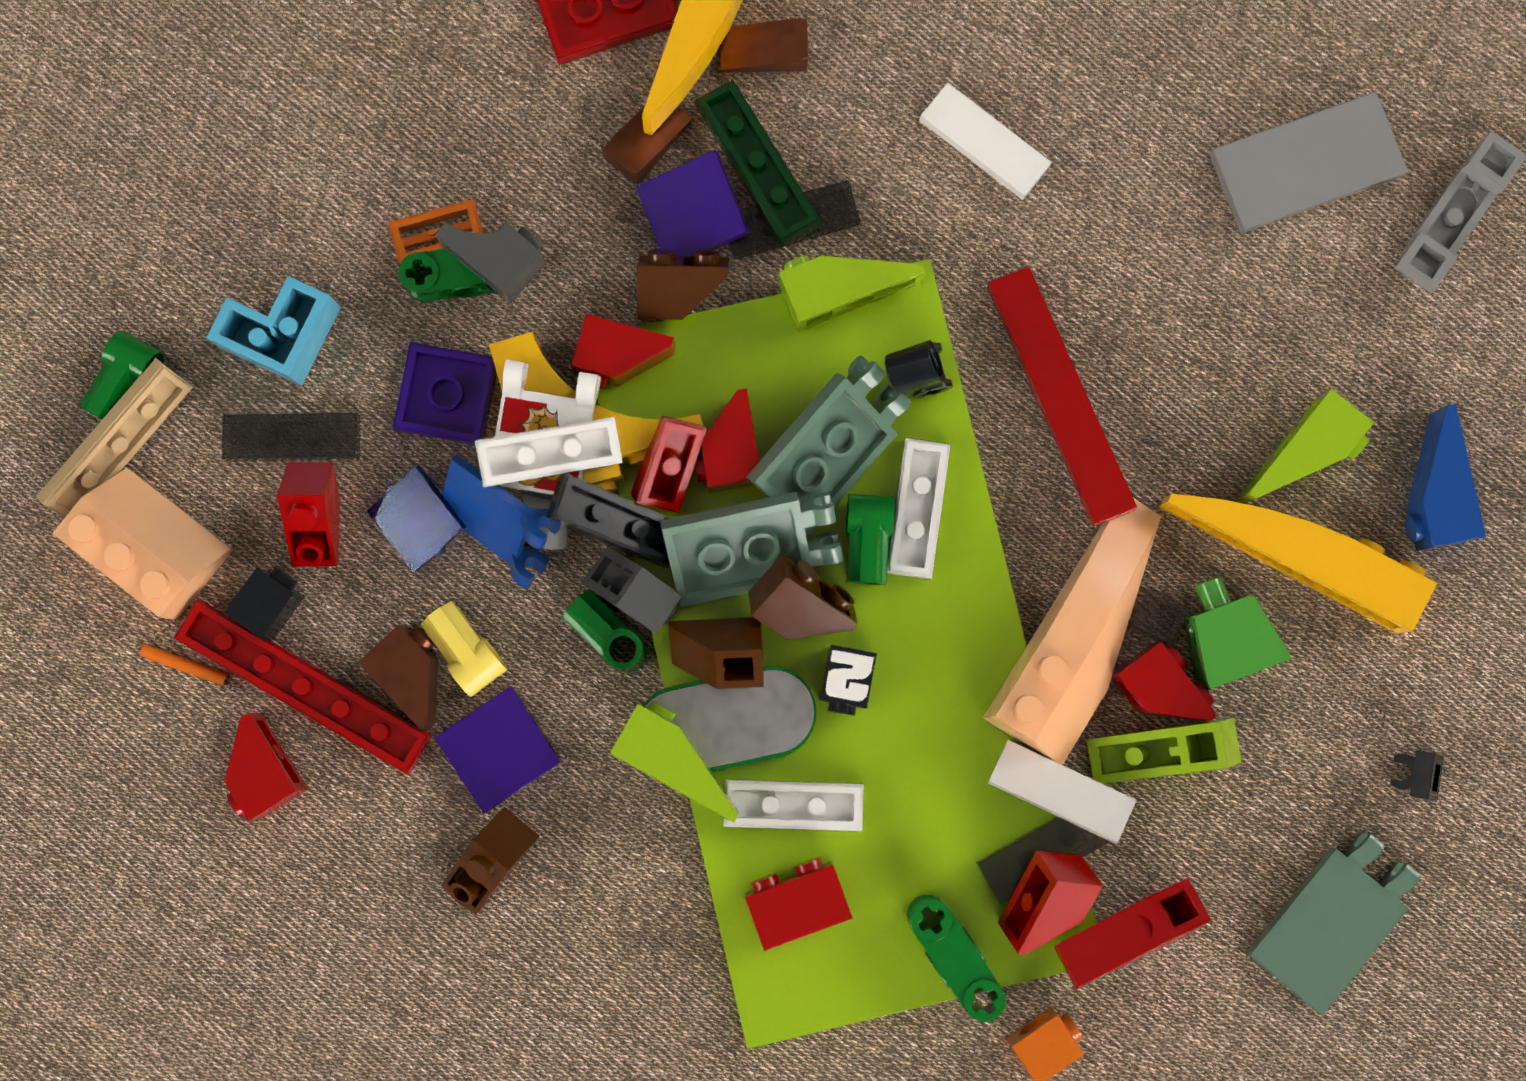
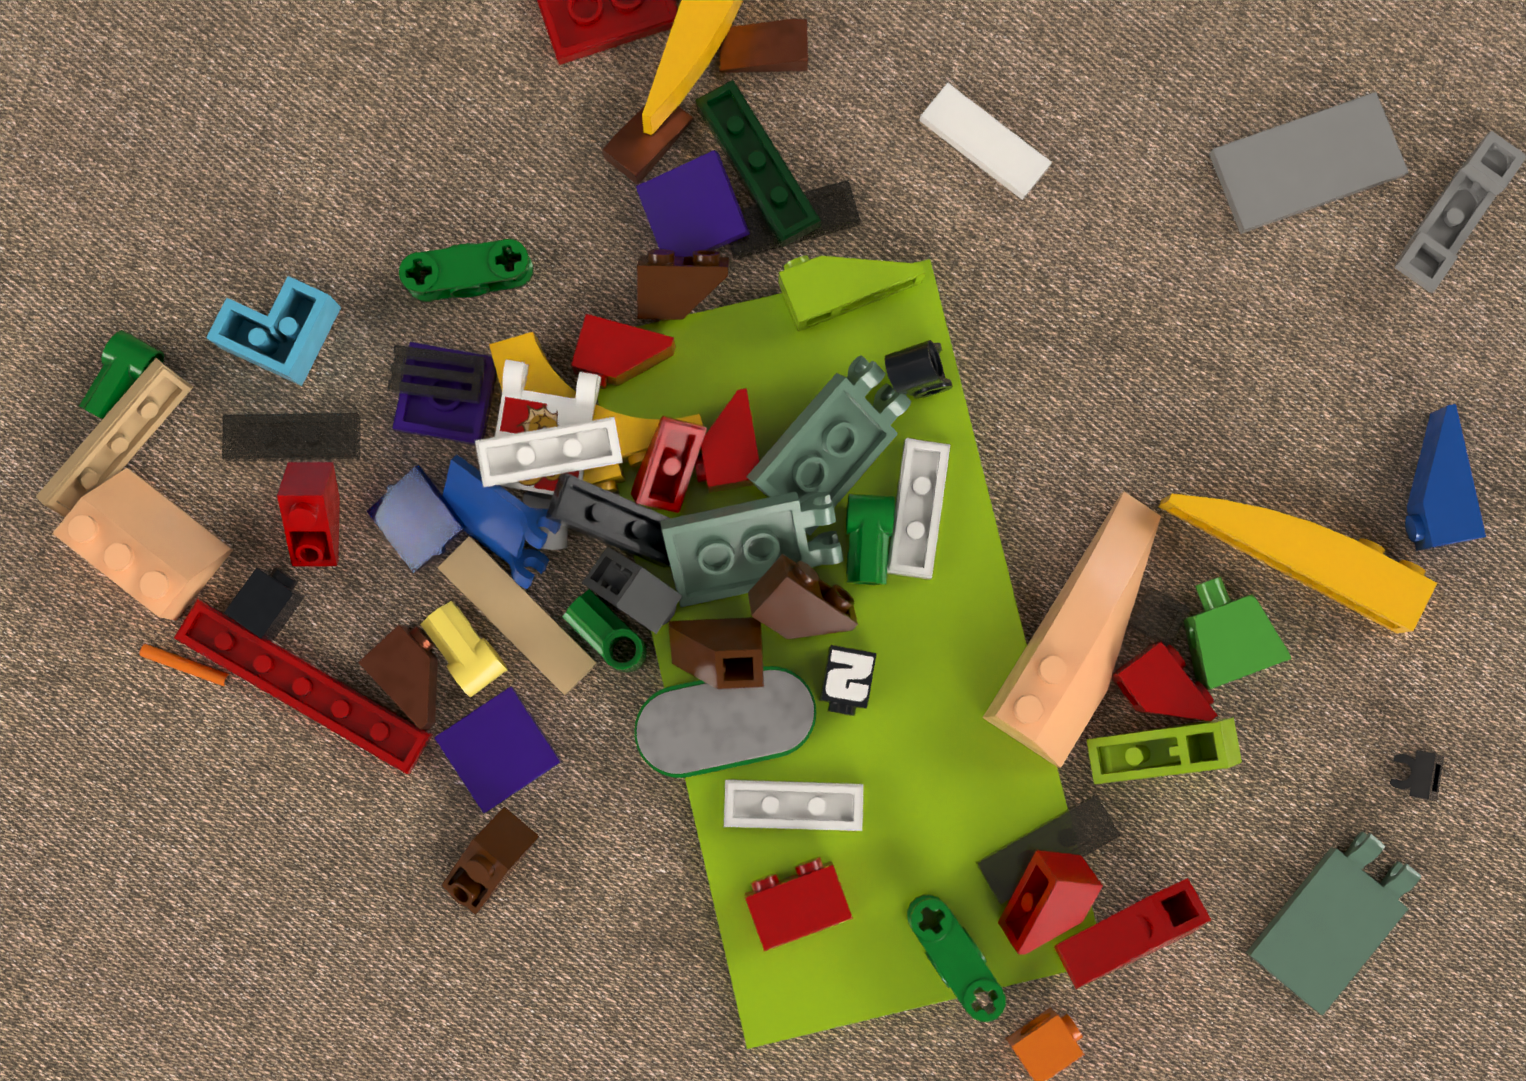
(259, 771): red slope -> none
(399, 369): none -> clear smoke tile
(430, 217): orange tile -> none
(499, 258): dark grey arch -> none
(517, 615): none -> tan tile
(668, 755): lime slope -> none
(1061, 397): red tile -> none
(1062, 792): white tile -> none
(1320, 438): lime slope -> none

